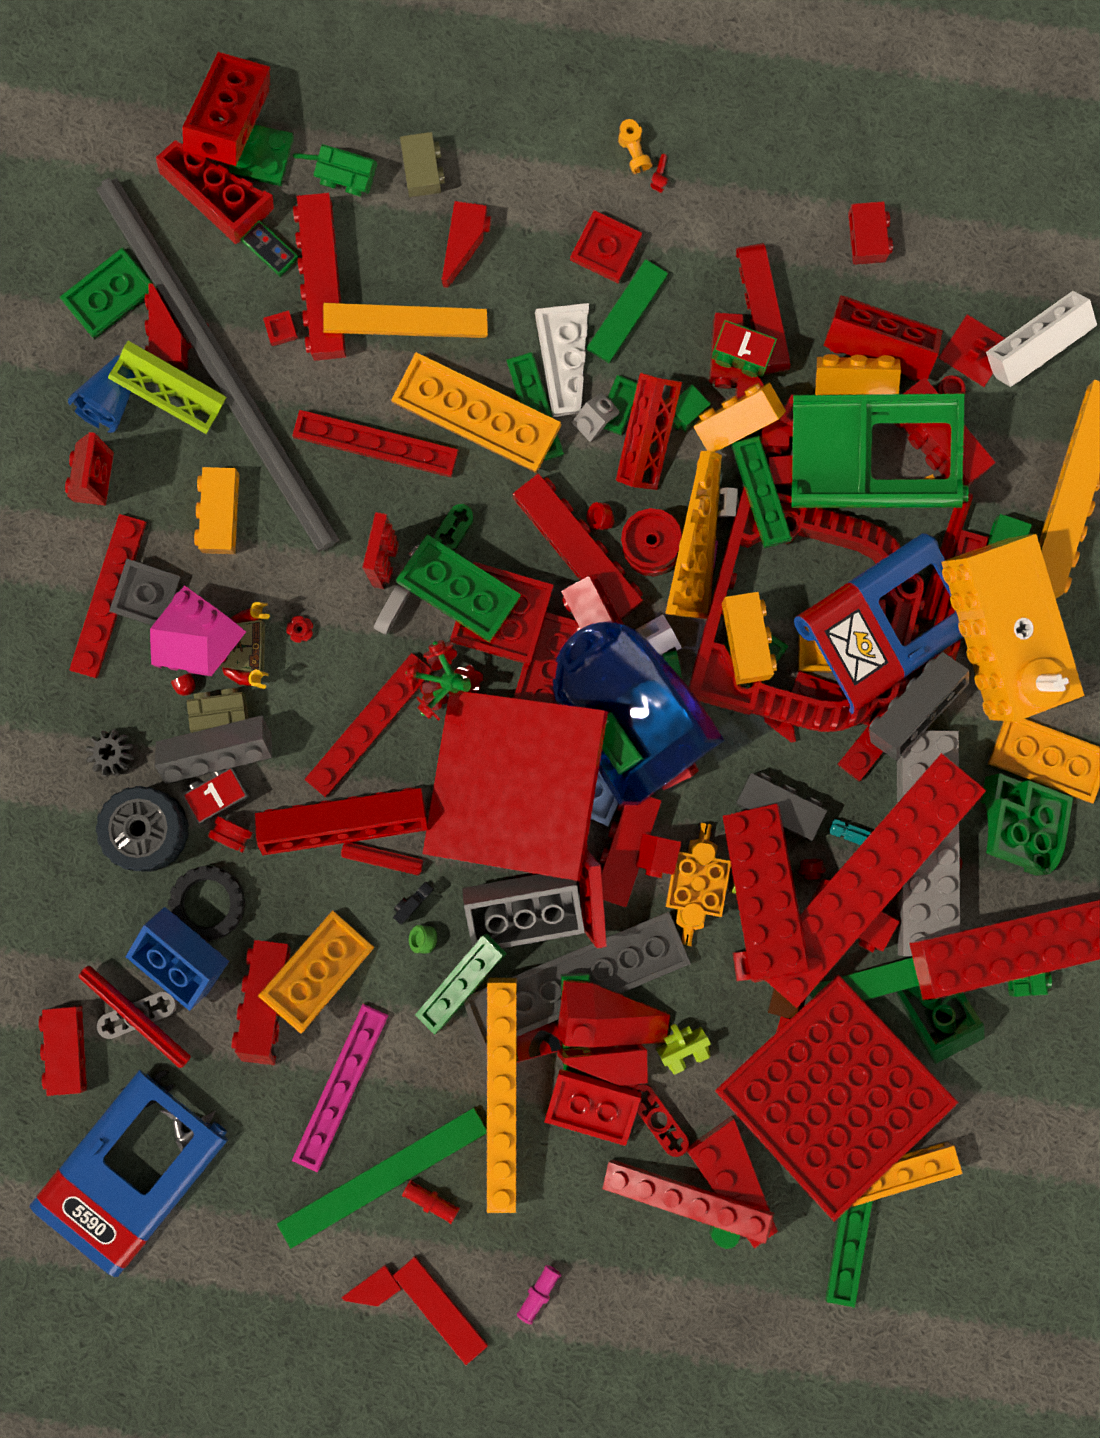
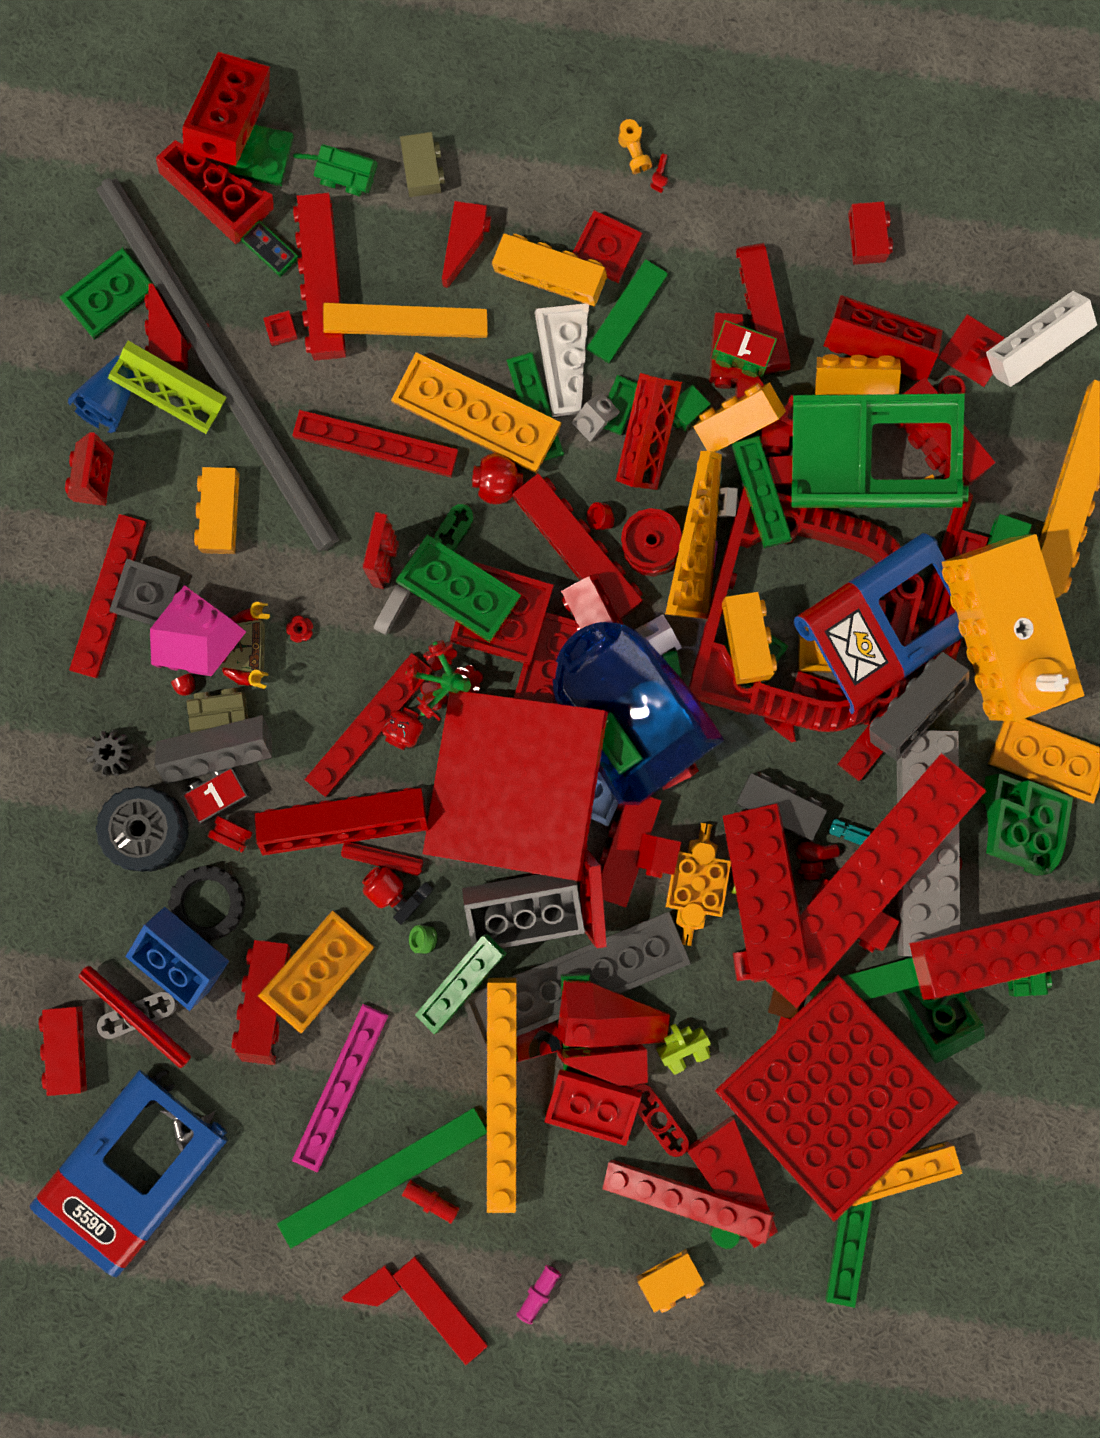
(383, 887): none -> red head
(402, 728): none -> red head
(496, 478): none -> red plant
(550, 269): none -> light orange brick
(670, 1281): none -> light orange brick
(815, 852): none -> red arm

